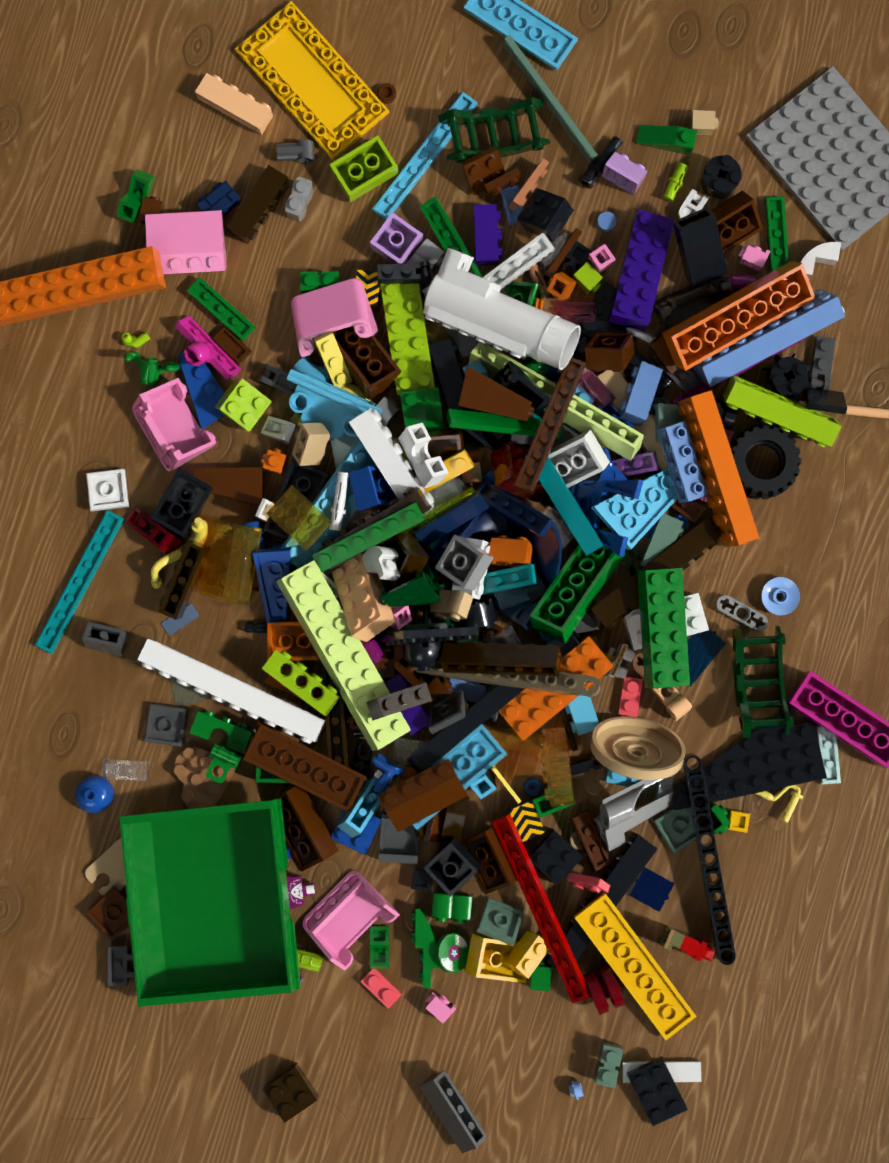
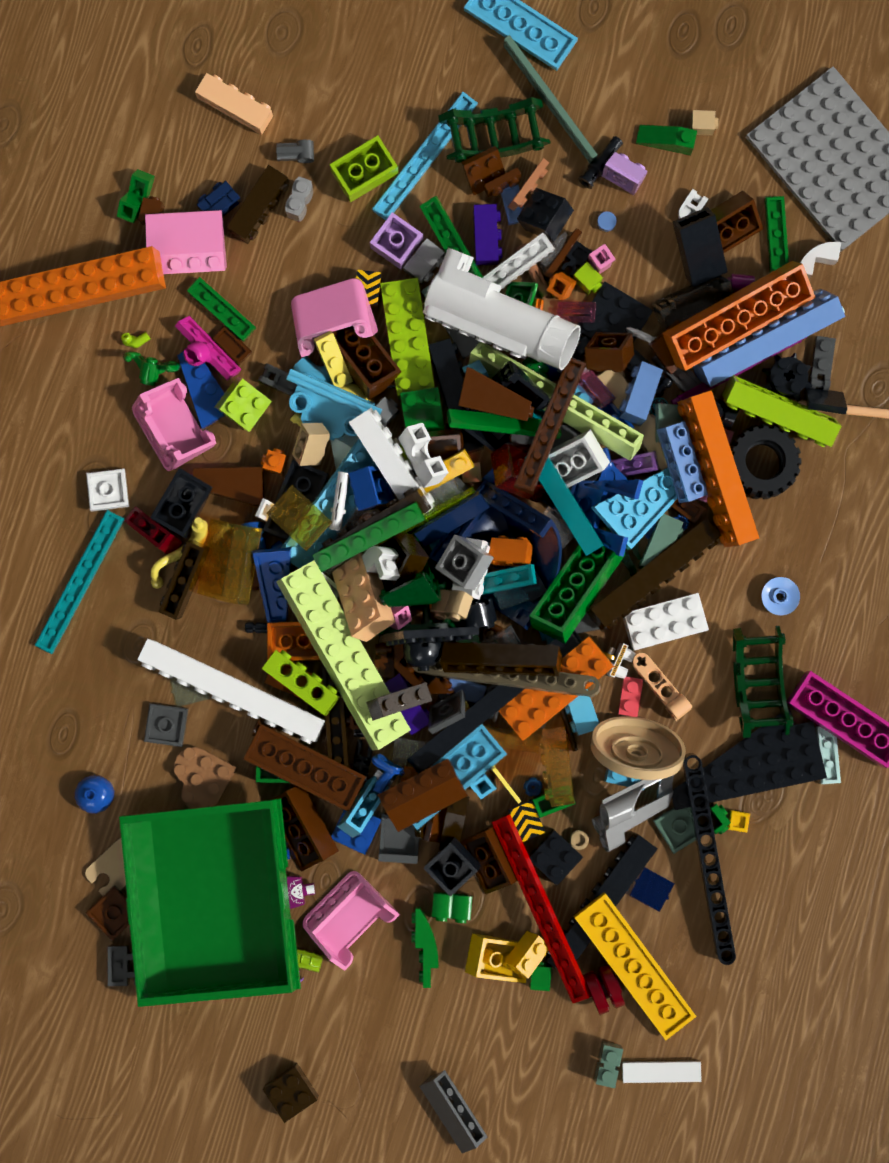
(105, 638): dark grey brick -> none
(125, 769): clear slope -> none
(172, 625): sand blue sticker -> none
(223, 758): green piece -> none
(238, 736): green arch -> none
(278, 429): white slope -> none
(311, 280): green piece -> none
(312, 80): yellow tile -> none
(373, 650): magenta brick -> none
(379, 947): green slope -> none
(381, 987): coral plate -> none
(387, 93): reddish brown tile -> none
(404, 273): black plate -> none
(421, 880): black plate -> none
(439, 1006): bright pink brick -> none
(451, 952): green tile -> none
(500, 921): sand green tile -> none
(576, 1089): light blue plate -> none
(583, 766): black bar -> none
(590, 840): reddish brown tile -> none
(592, 883): coral plate -> none
(641, 270): dark purple brick -> none
(657, 1091): black plate -> none
(663, 628): green brick -> none
(675, 182): lime pin -> none
(691, 946): hips -> none
(701, 651): piece -> none
(718, 187): black brick -> none
(751, 624): light grey beam -> none
(753, 257): bright pink brick -> none
(792, 803): light yellow piece -> none

